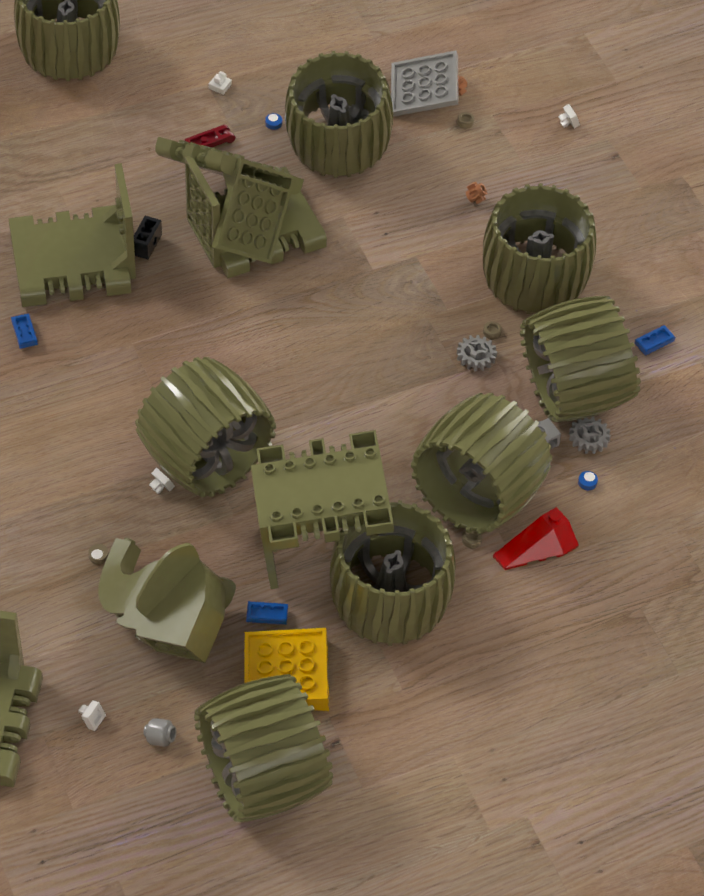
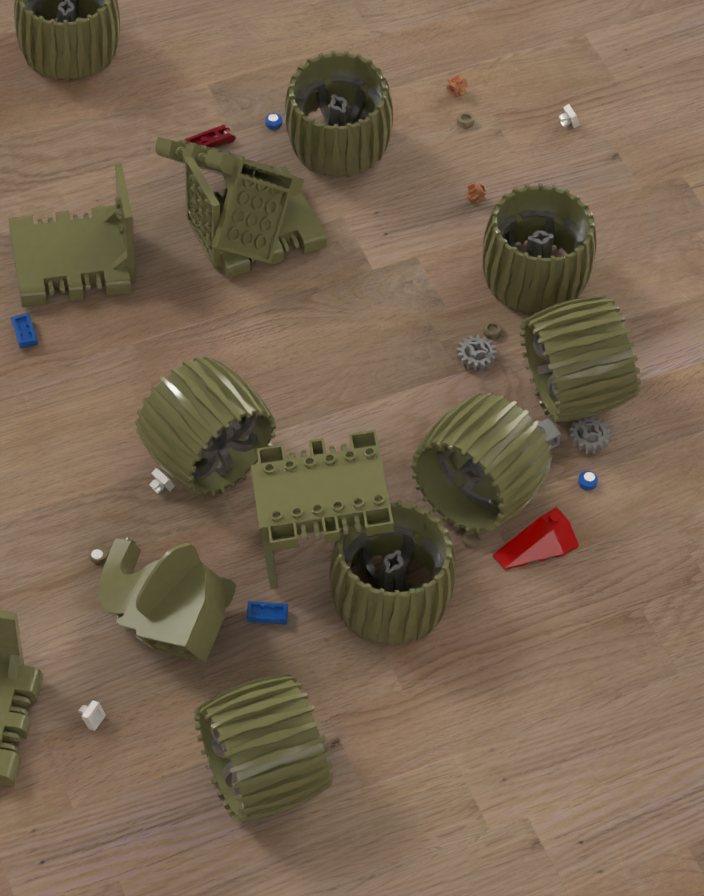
(147, 236): black brick -> none
(160, 732): light grey head -> none
(220, 83): white tile -> none
(292, 652): yellow piece -> none
(424, 83): light grey plate -> none
(654, 340): blue plate -> none

